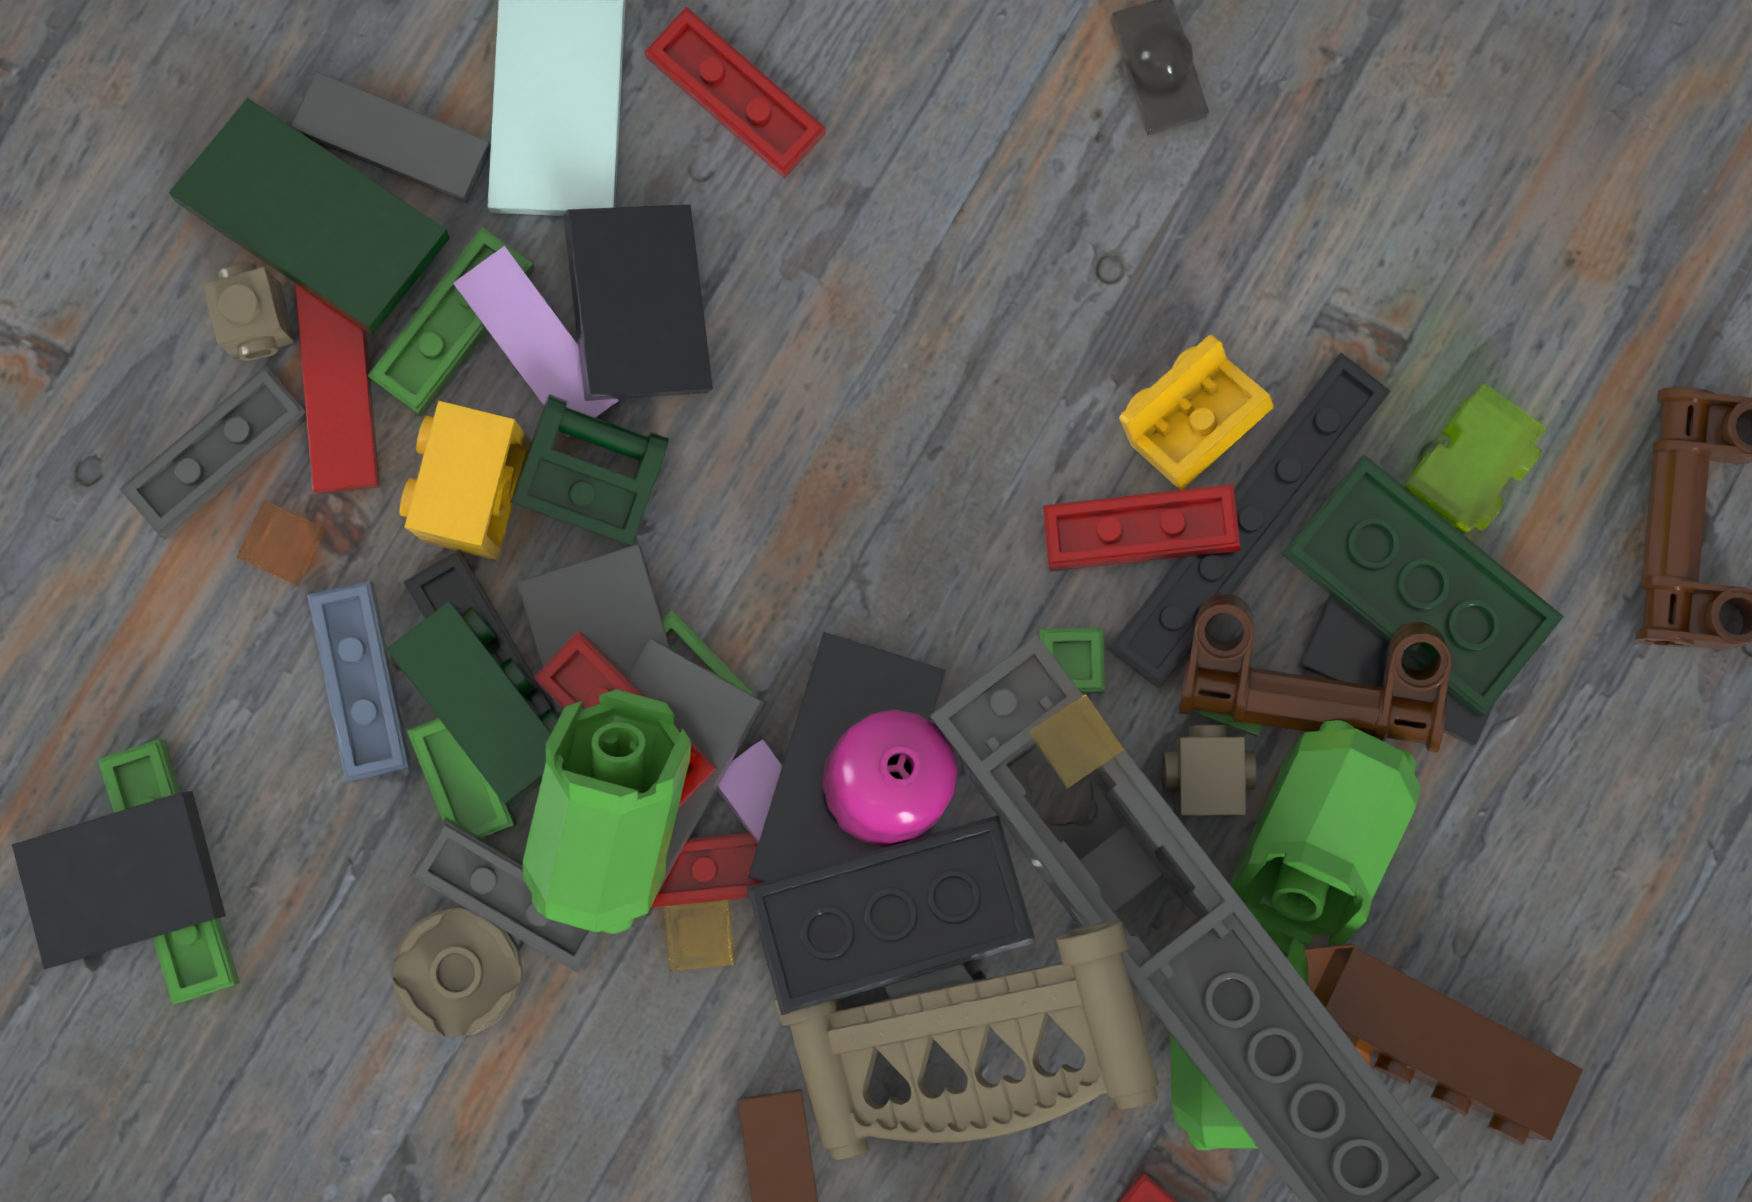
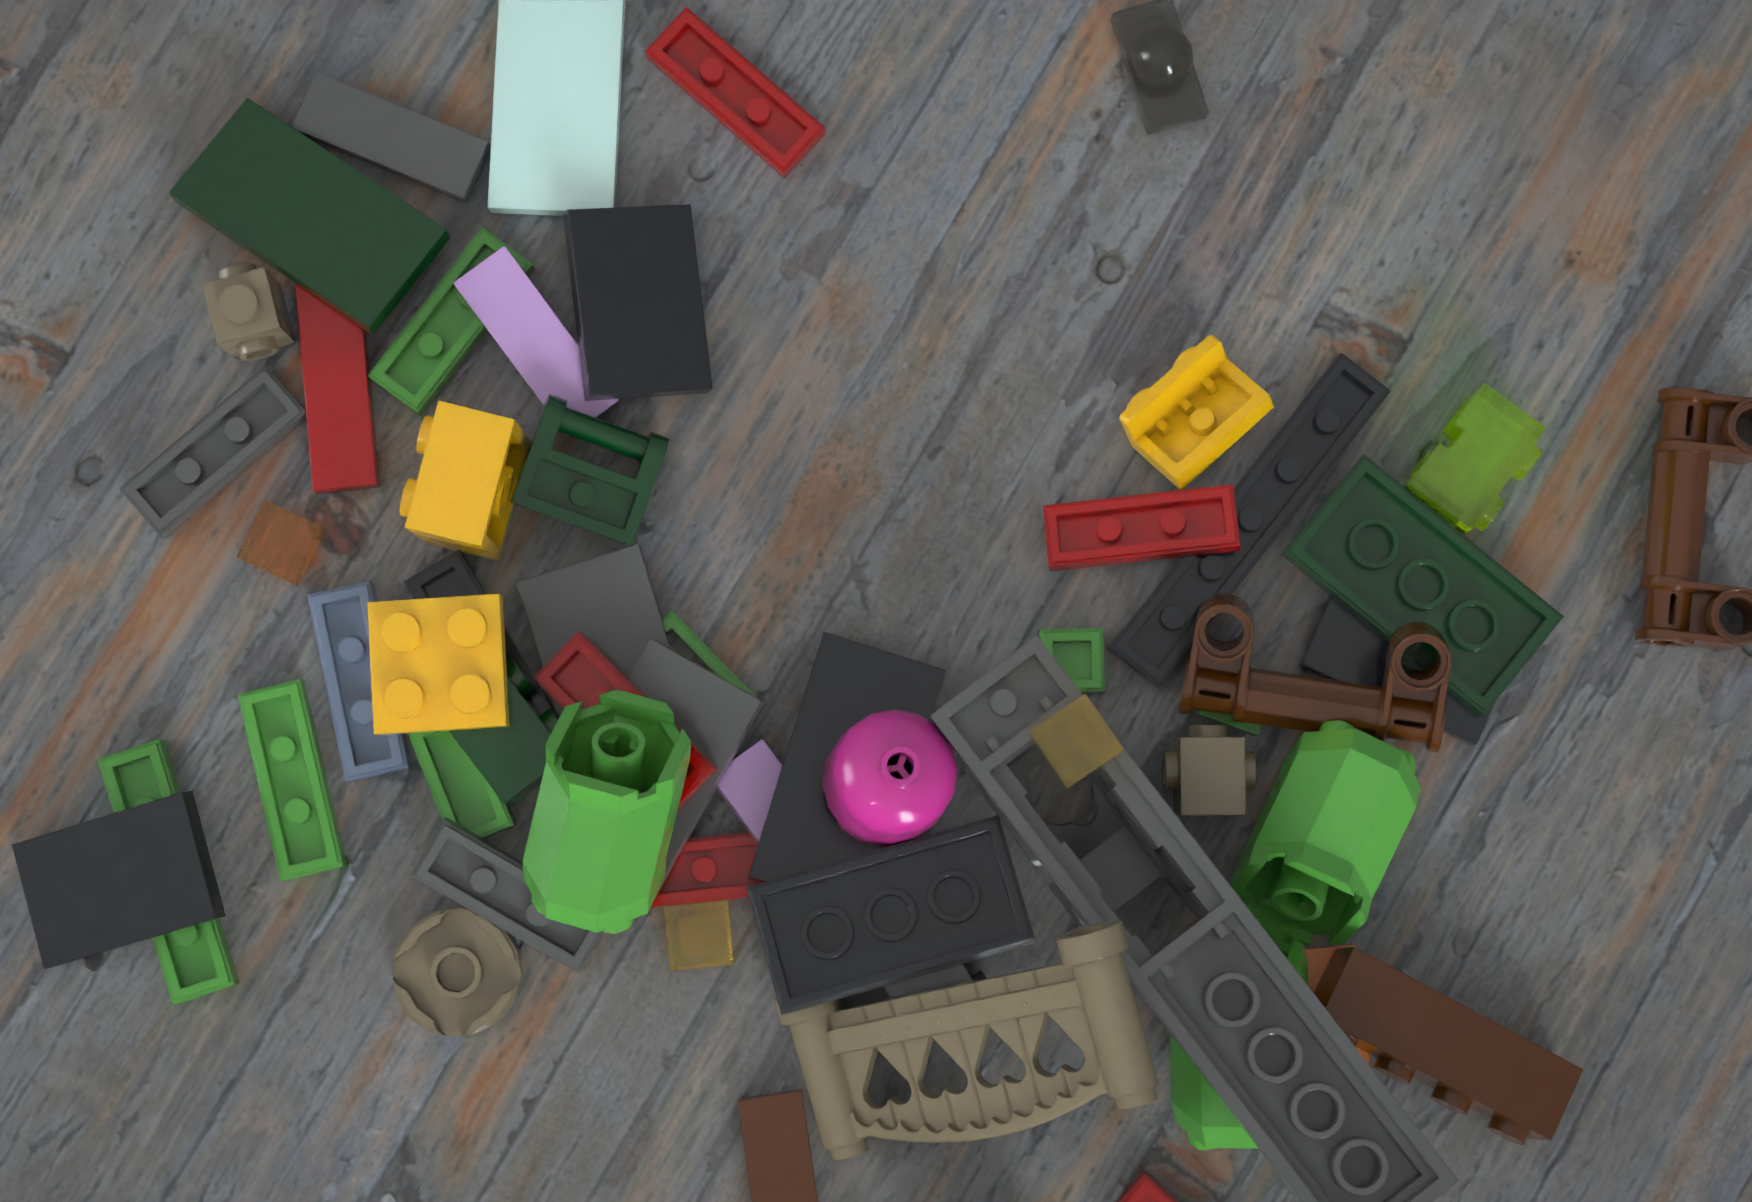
(292, 780): none -> bright green tile
(438, 664): none -> yellow plate

